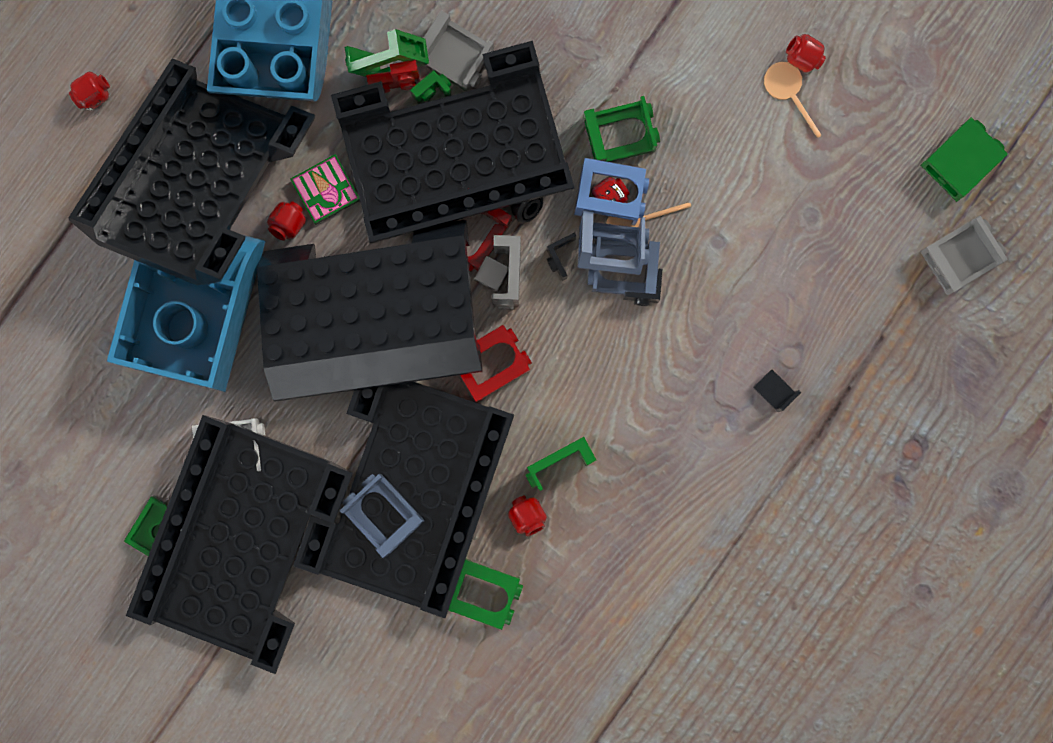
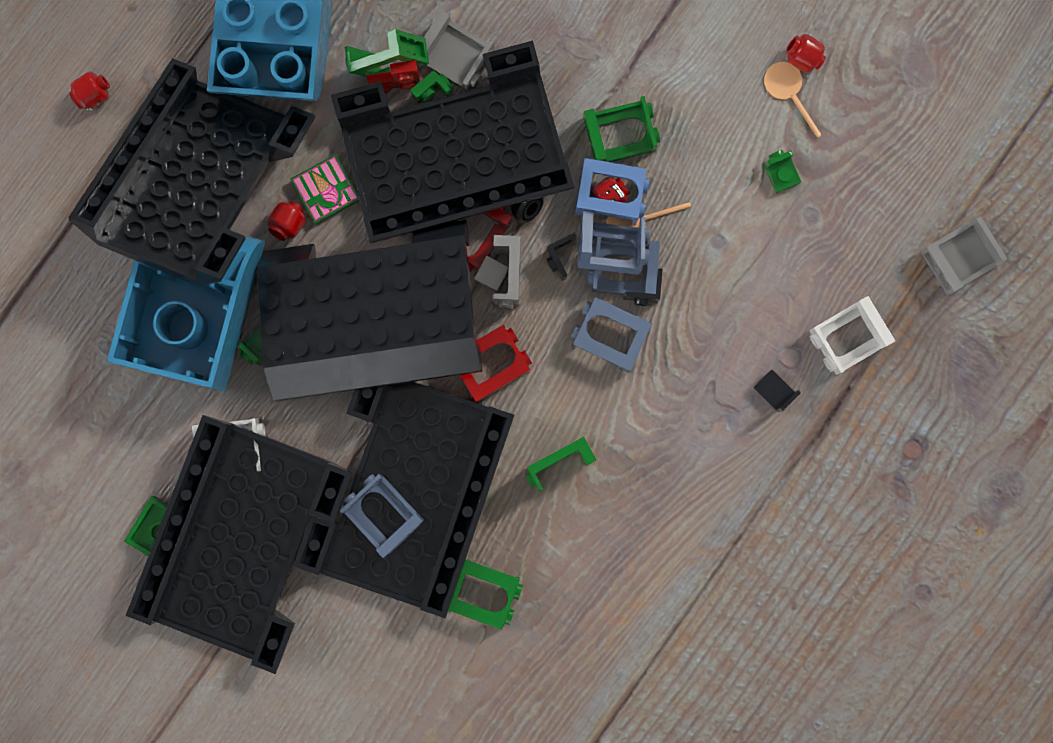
(252, 348): none -> green bracket
(527, 515): red head -> none
(585, 342): none -> sand blue panel
(782, 171): none -> green bracket
(873, 321): none -> white panel
(964, 159): green panel -> none

